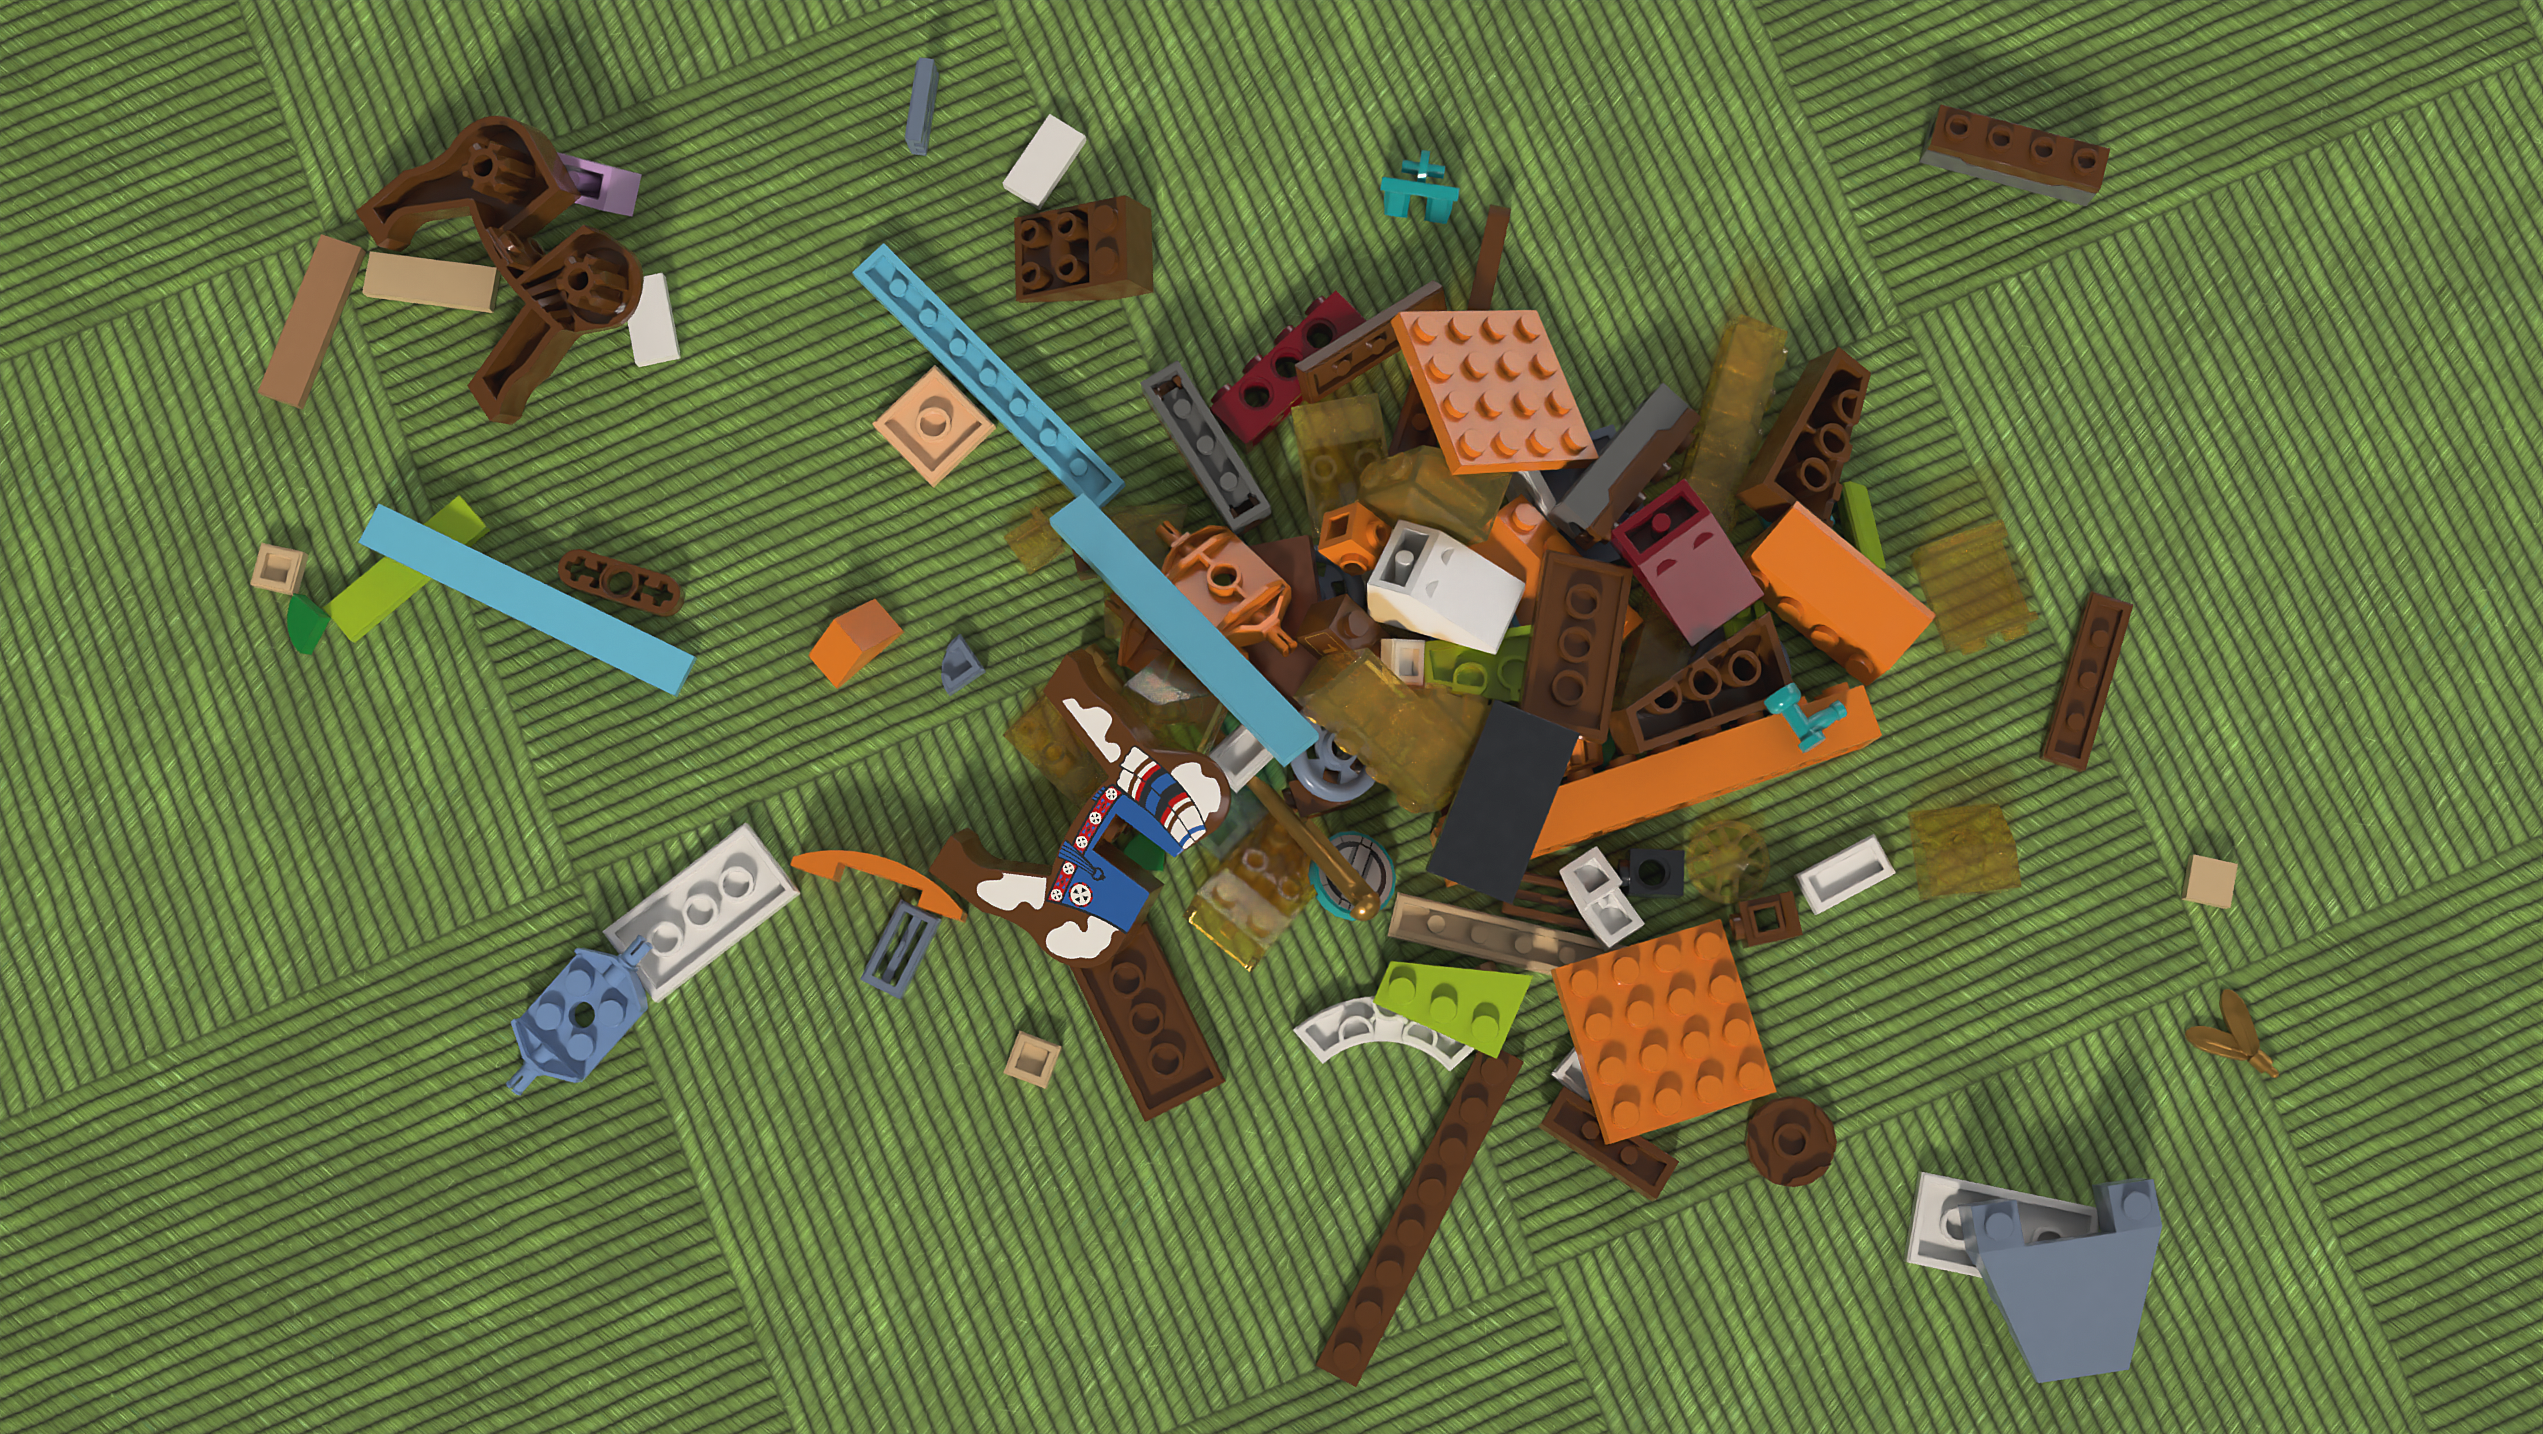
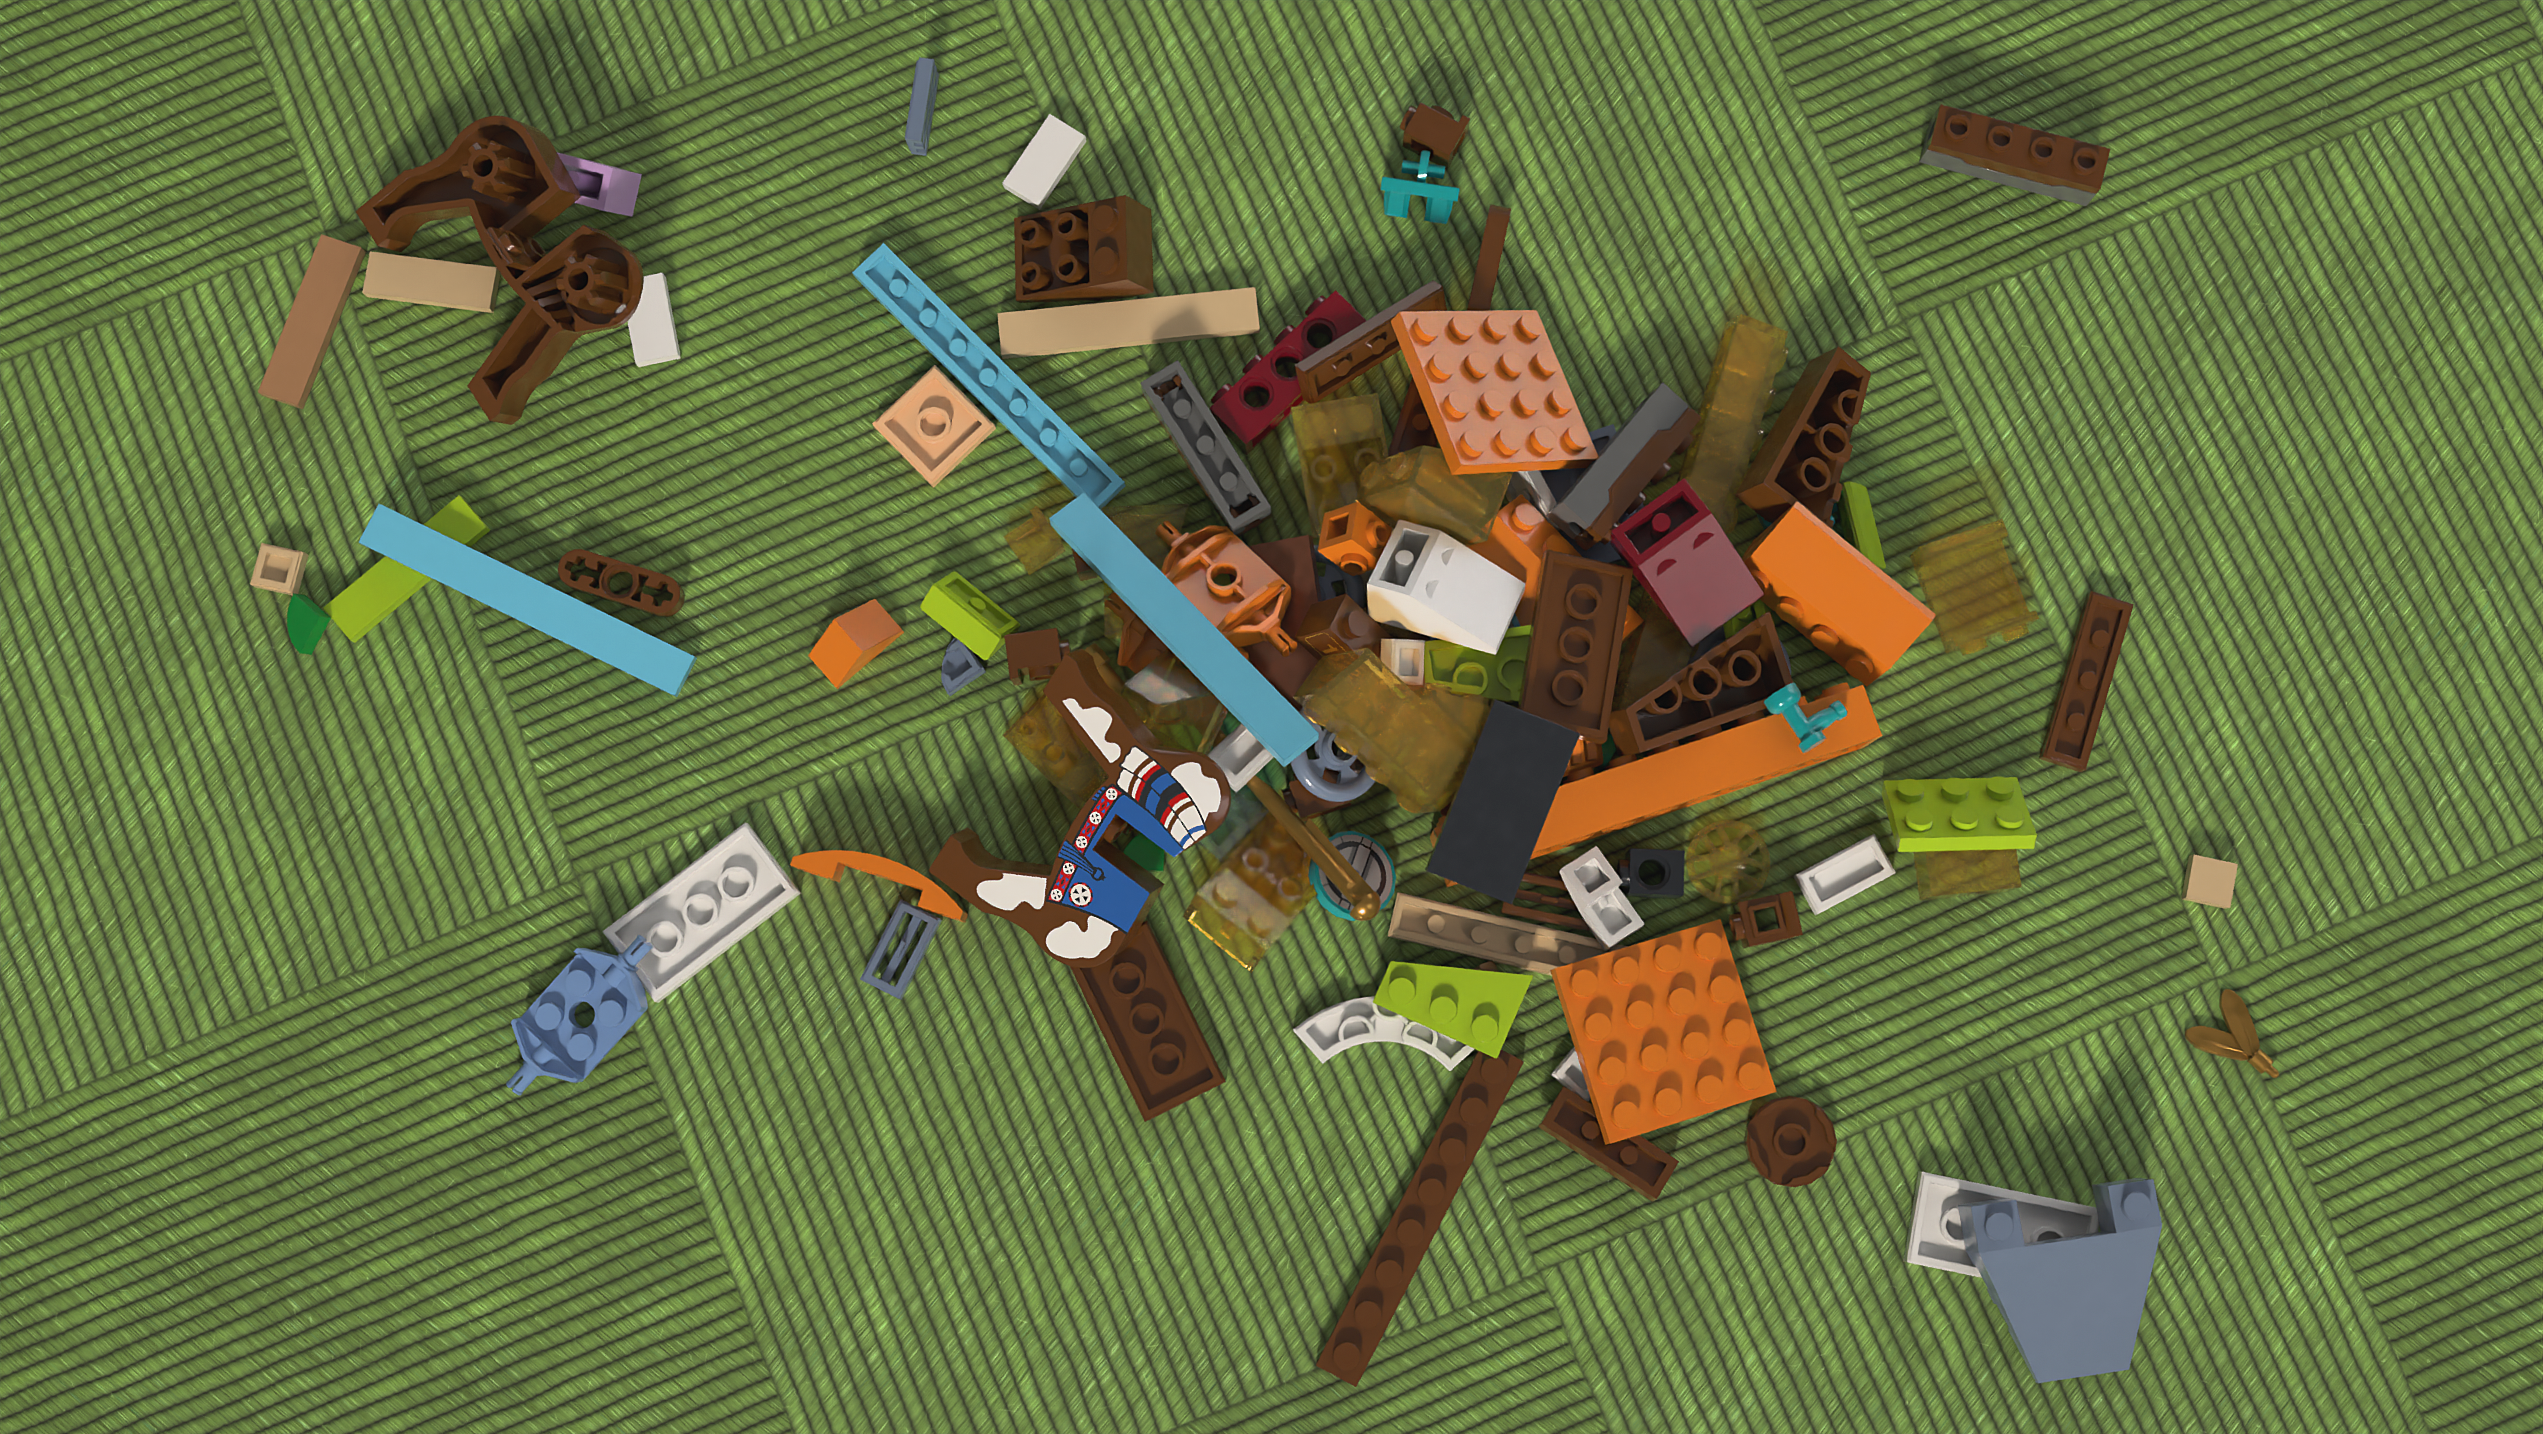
(968, 615): none -> lime slope
(1033, 1059): tan tile -> none
(1035, 654): none -> reddish brown brick
(1128, 323): none -> tan tile
(1434, 131): none -> reddish brown brick
(1958, 814): none -> lime plate

